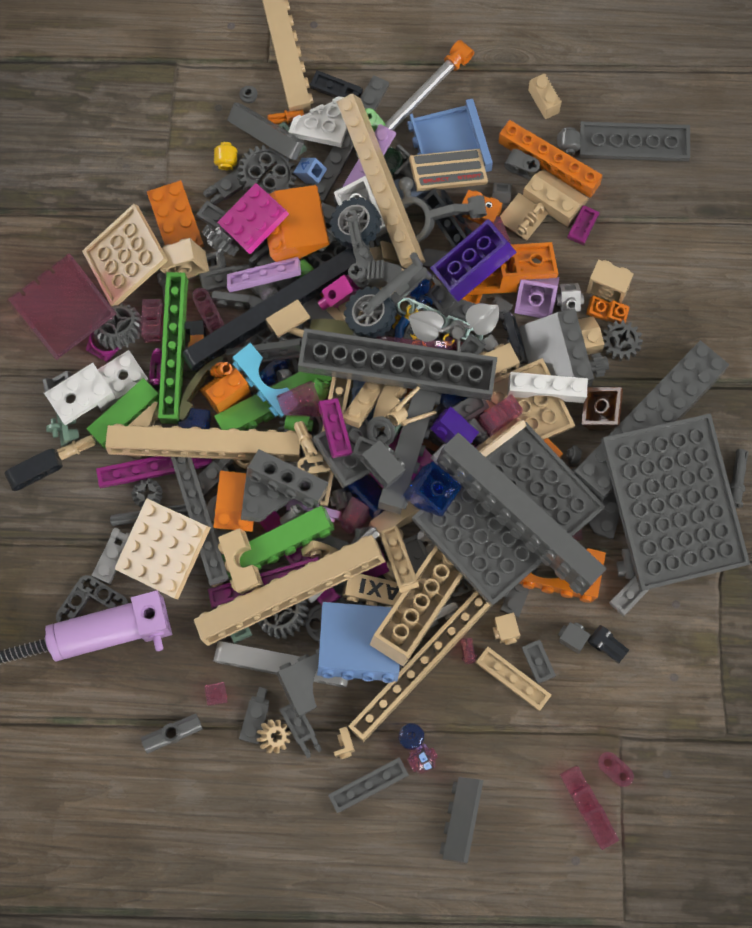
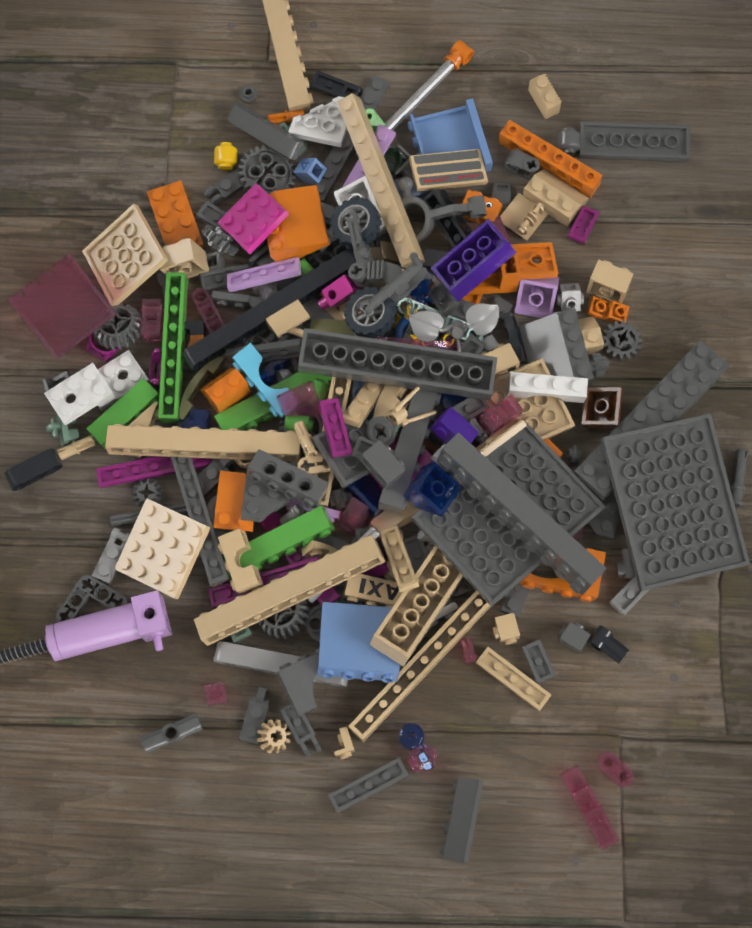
(221, 369): orange pin -> none

